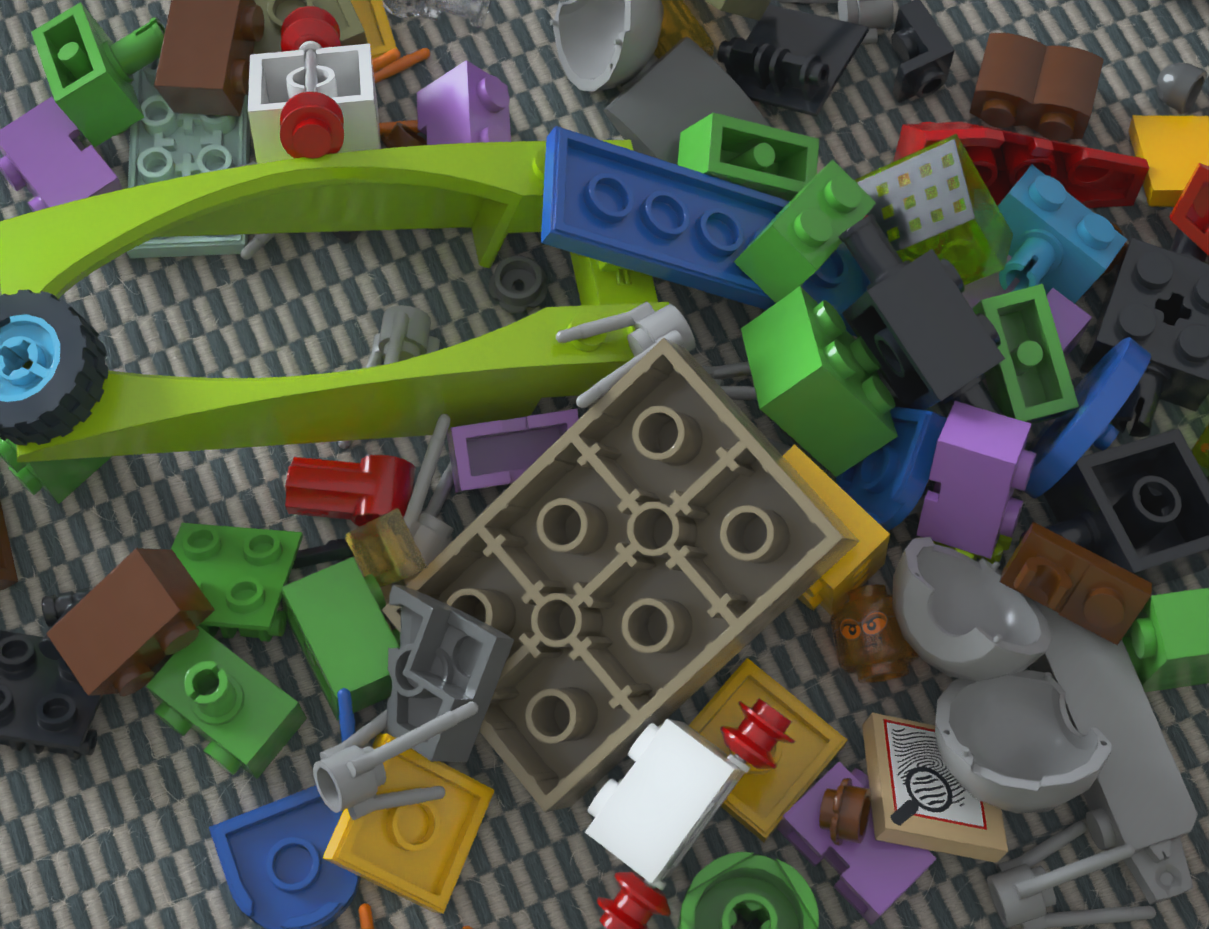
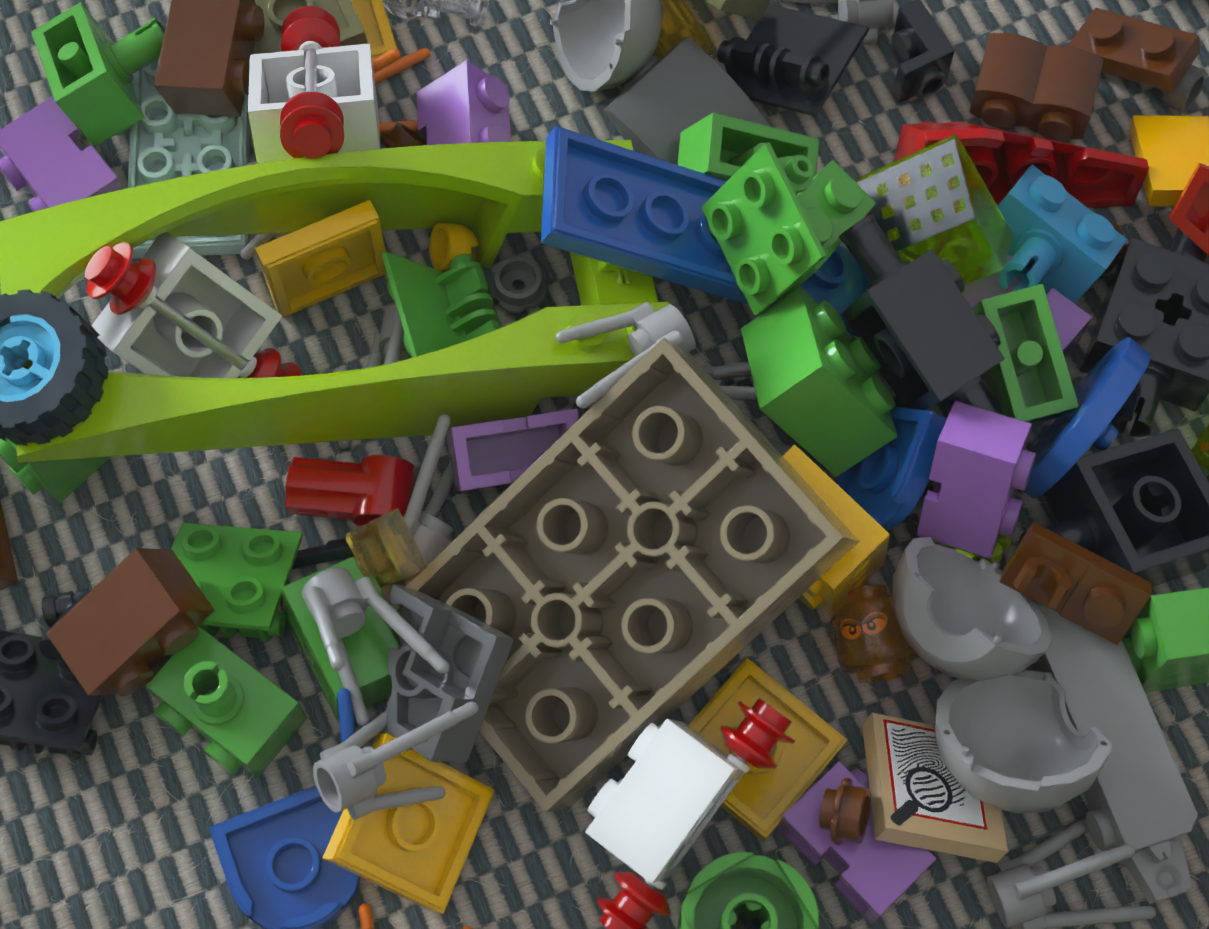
(181, 314): none -> white brick
(323, 258): none -> yellow tile
(339, 611): none -> light grey plant
(438, 305): none -> bright green hinge
(449, 241): none -> yellow hinge
(765, 225): none -> bright green hinge
(1138, 48): none -> reddish brown plate

